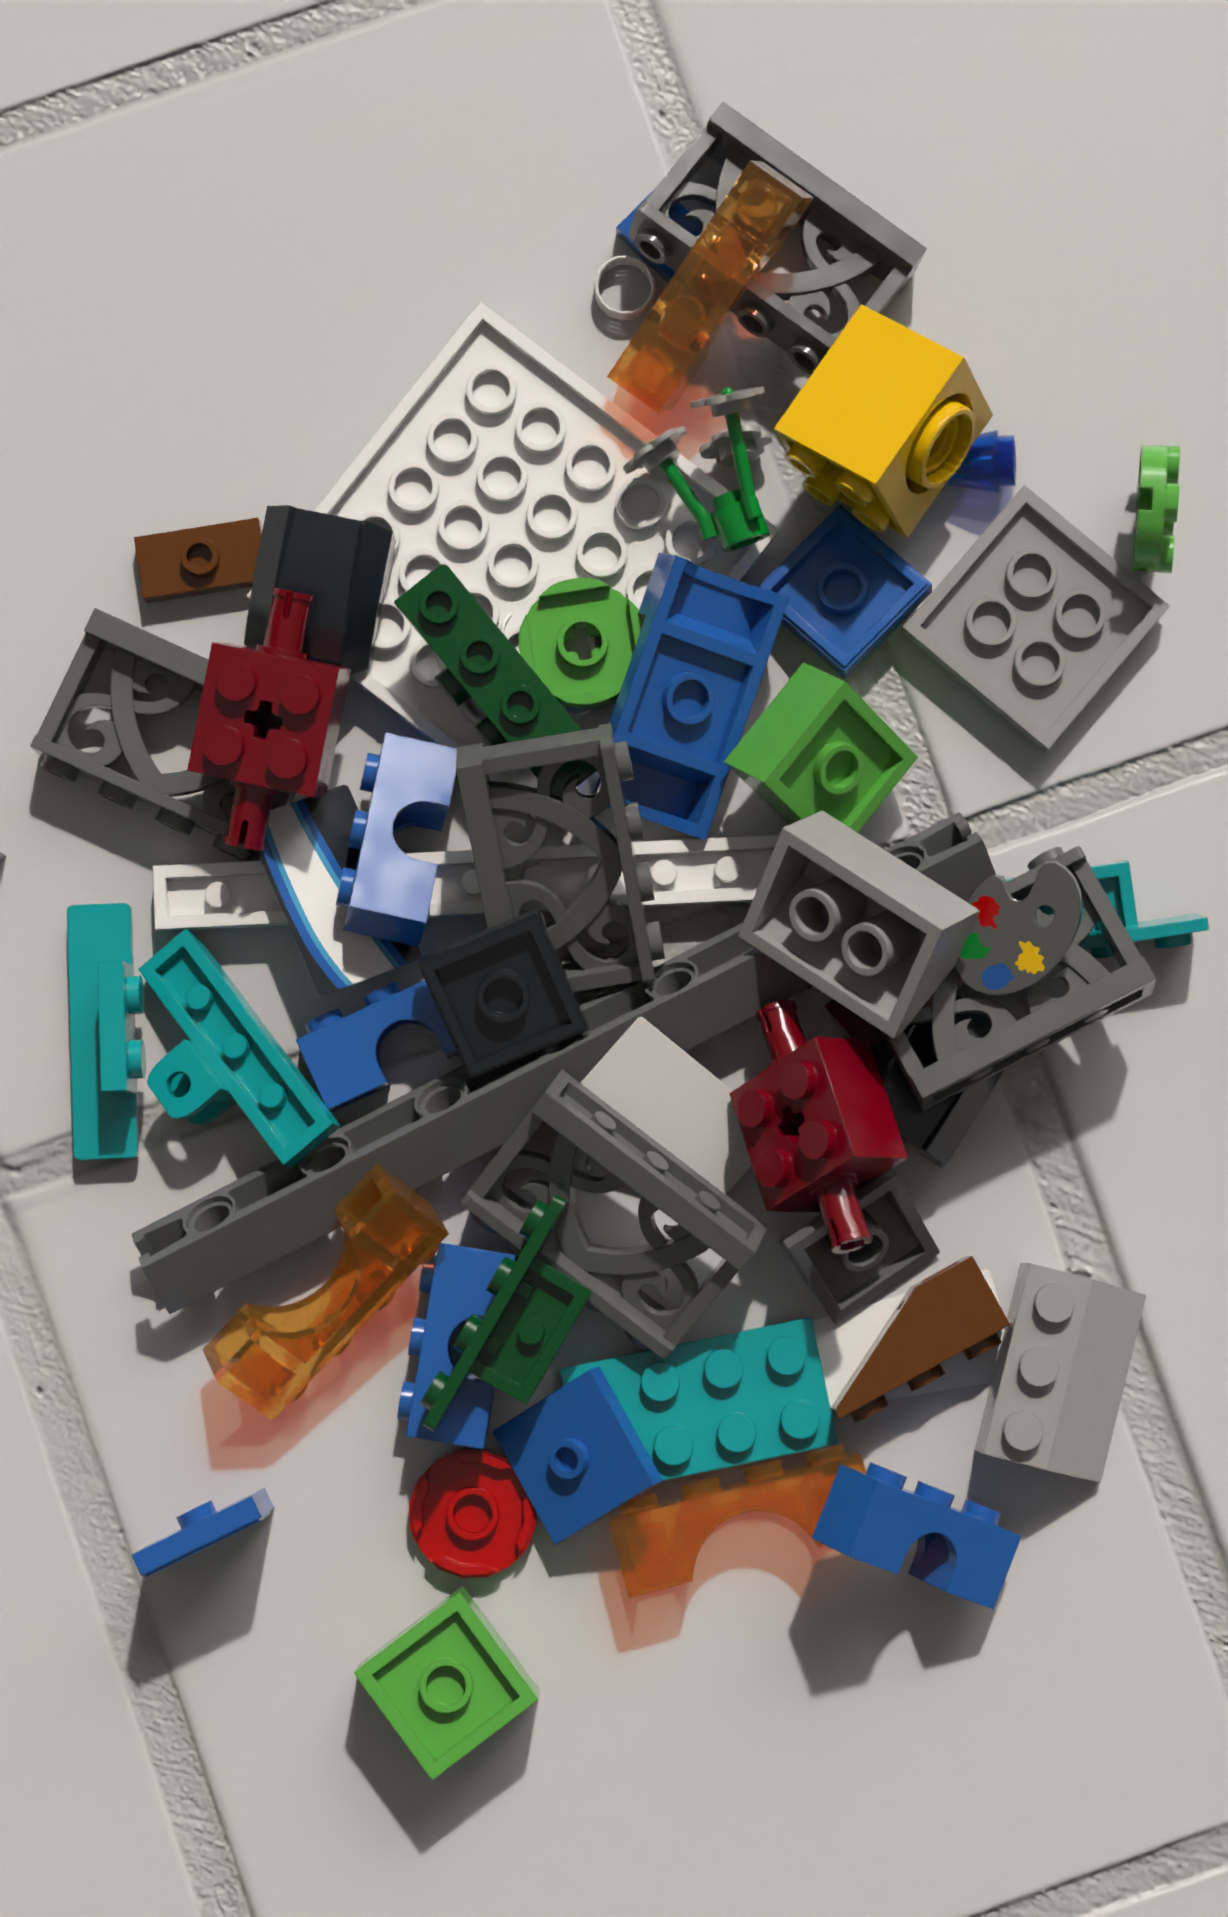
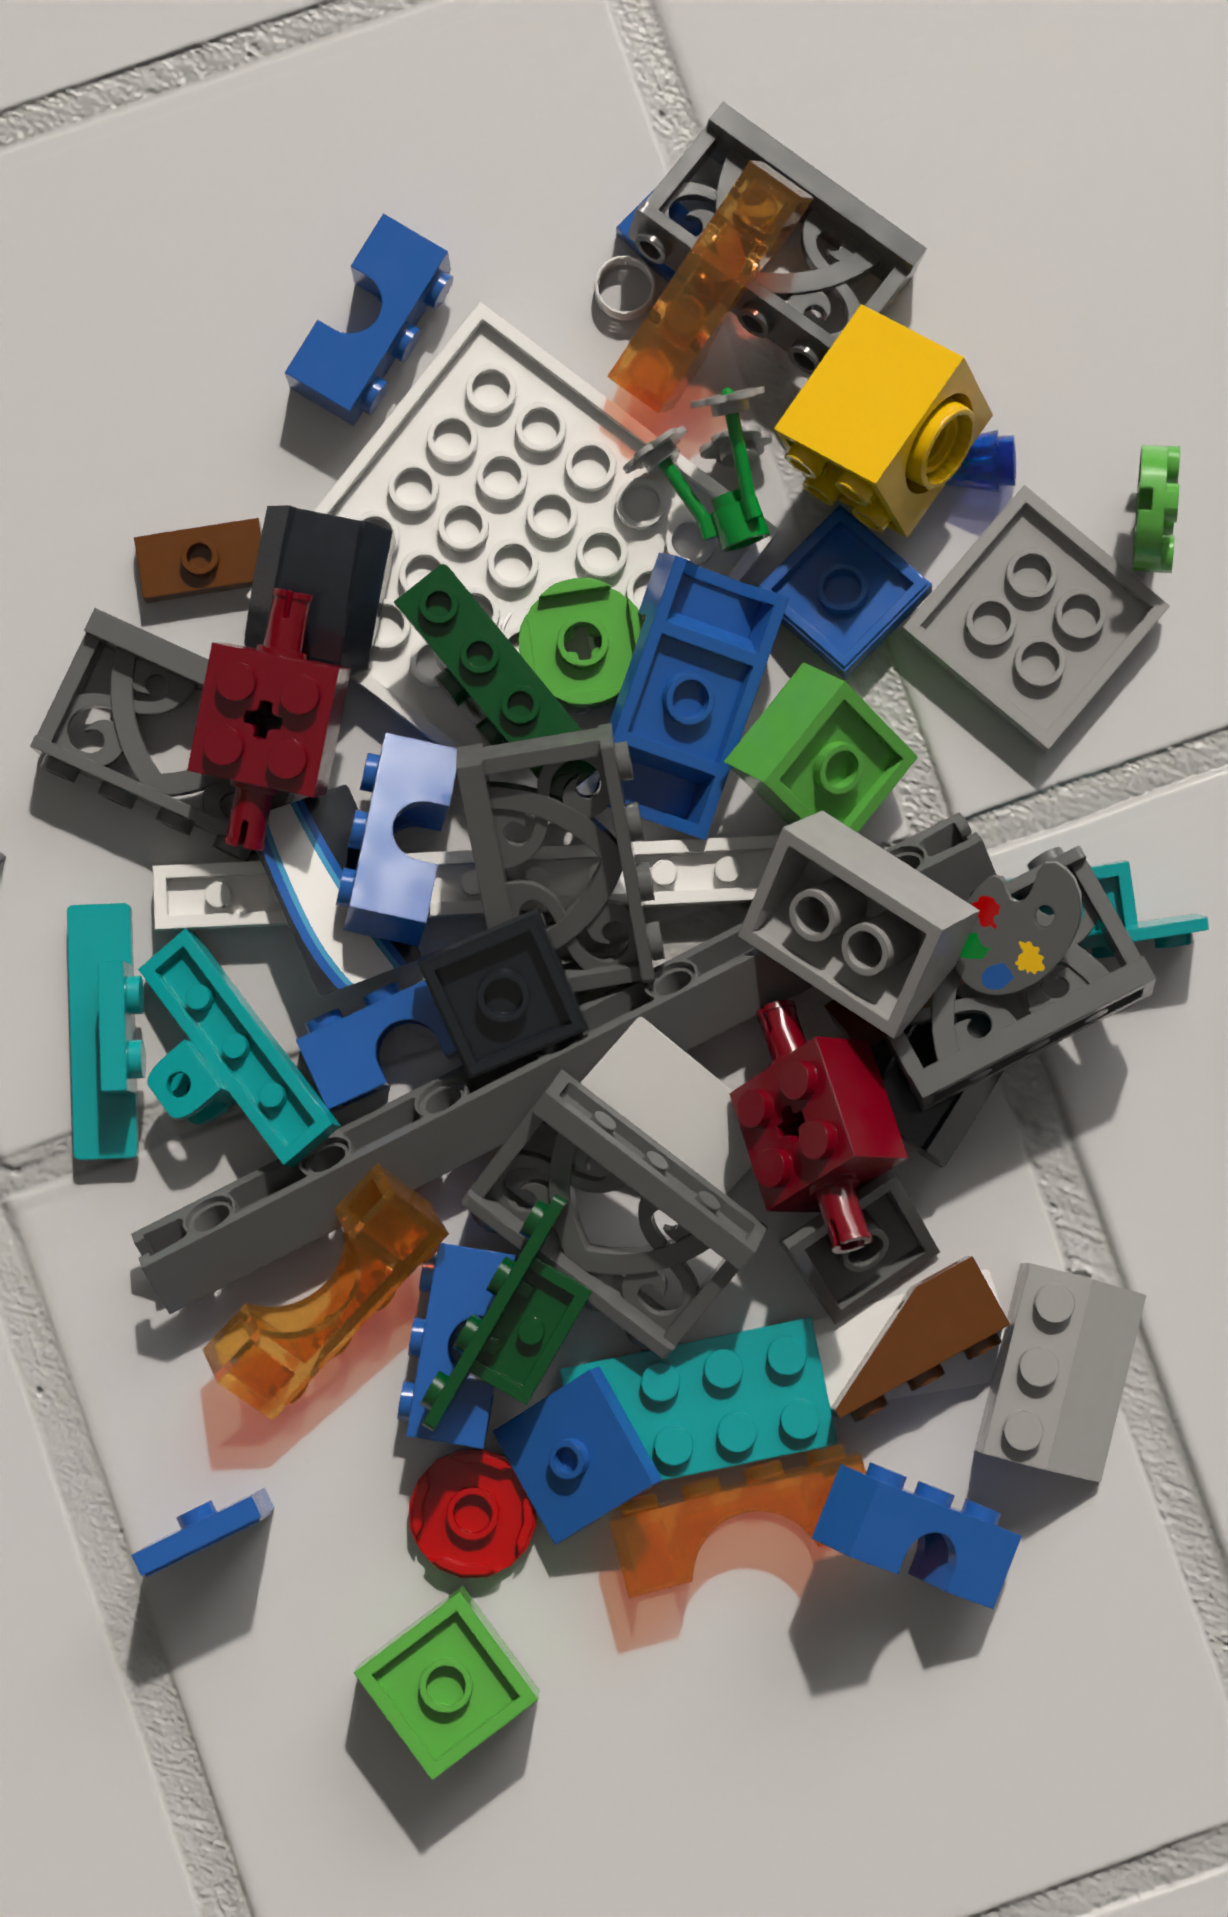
(349, 369): none -> blue arch

